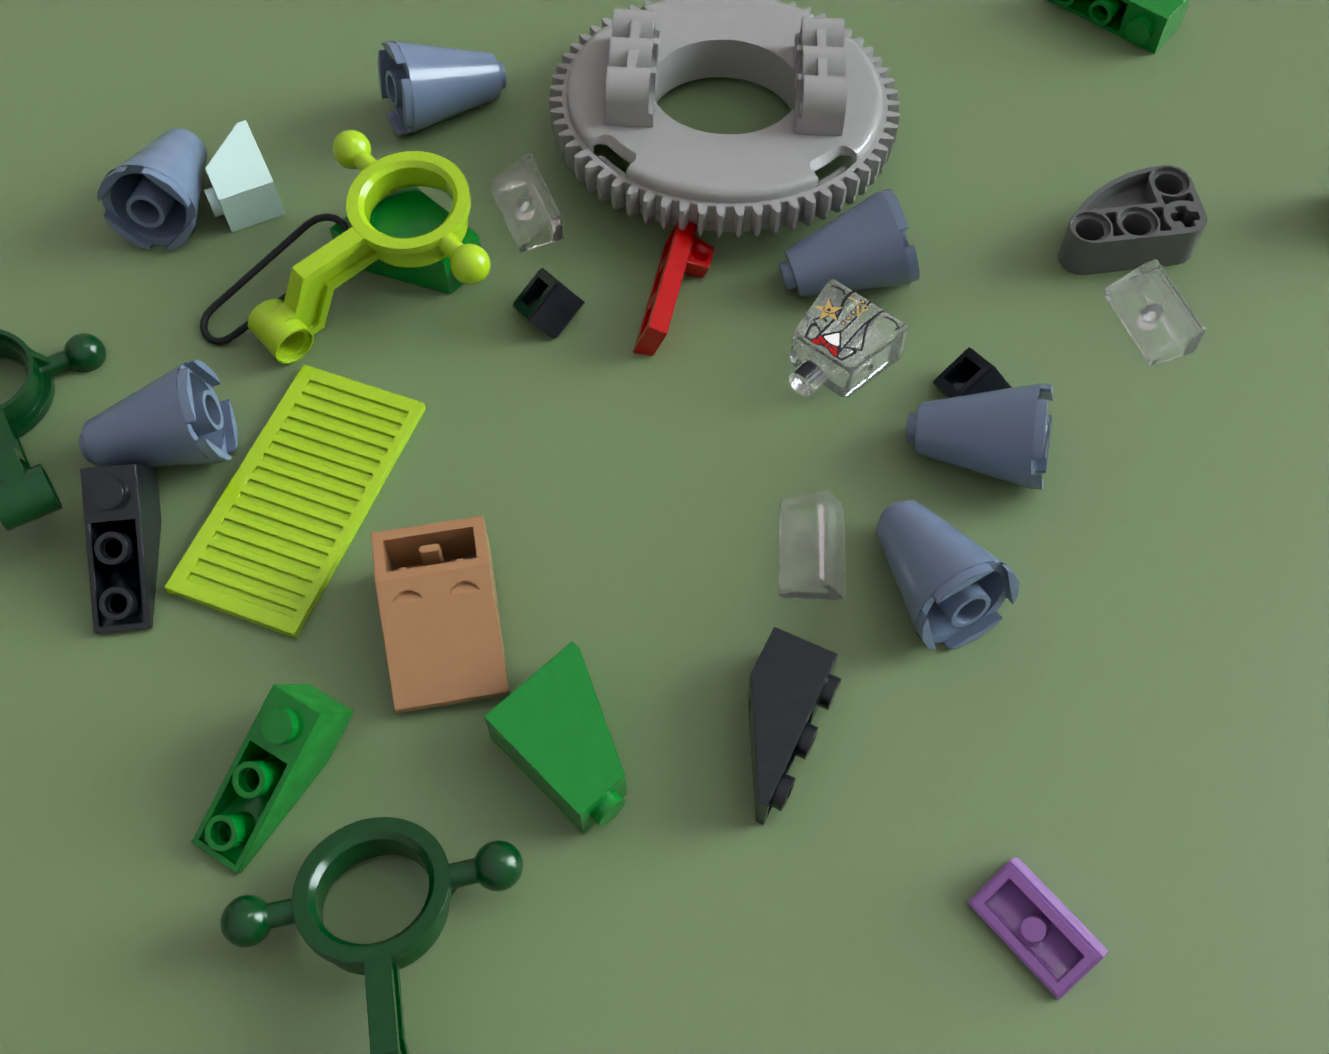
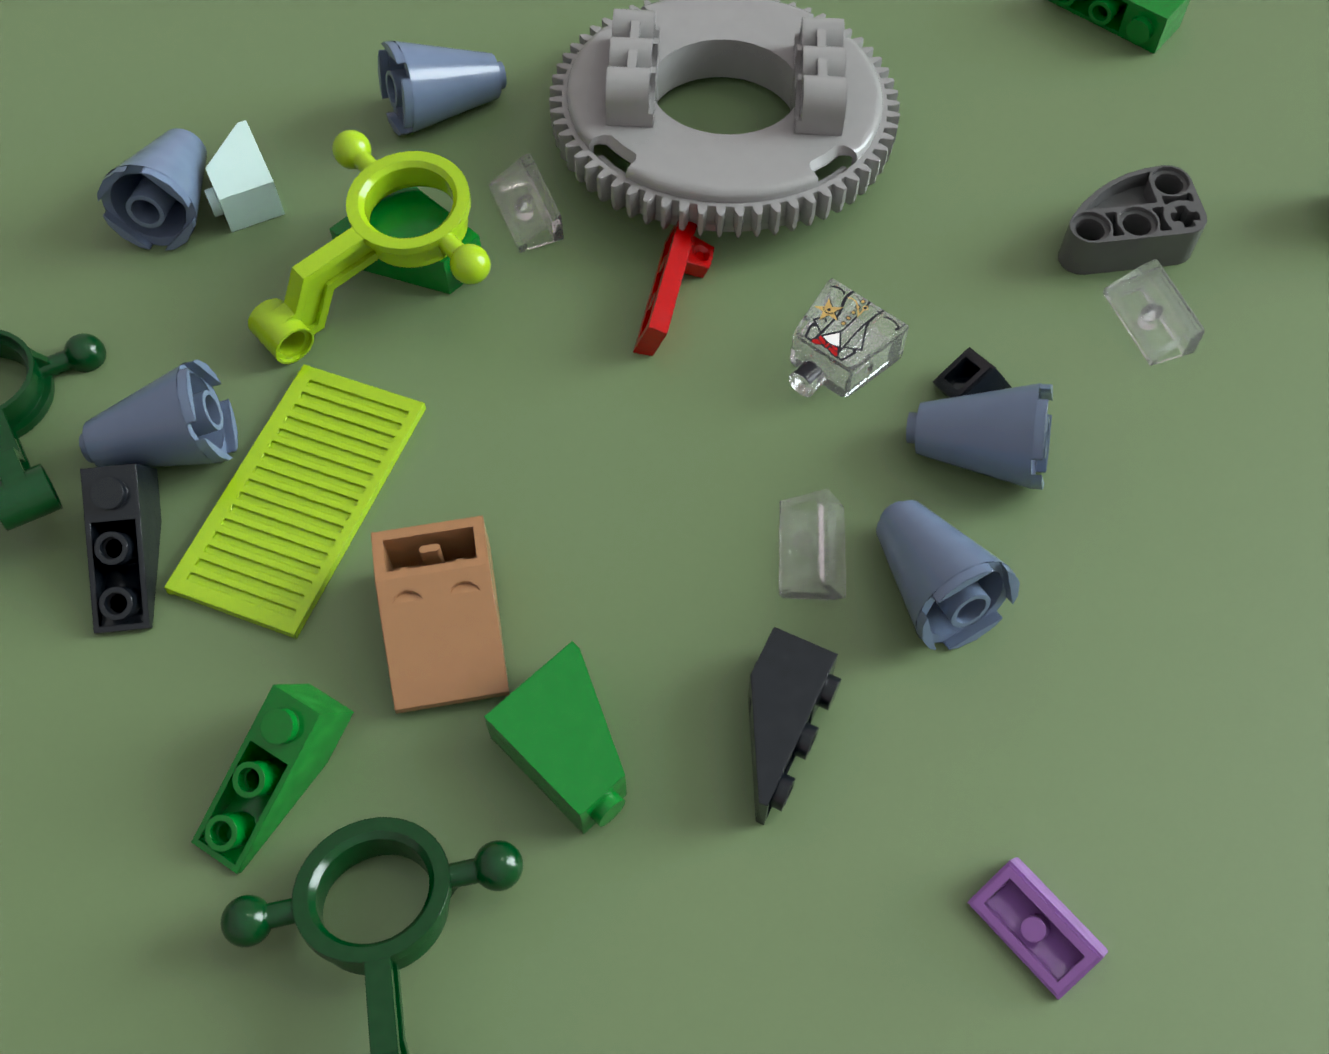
(254, 271): black piece -> none
(548, 303): black slope -> none
(857, 249): sand blue cone -> none

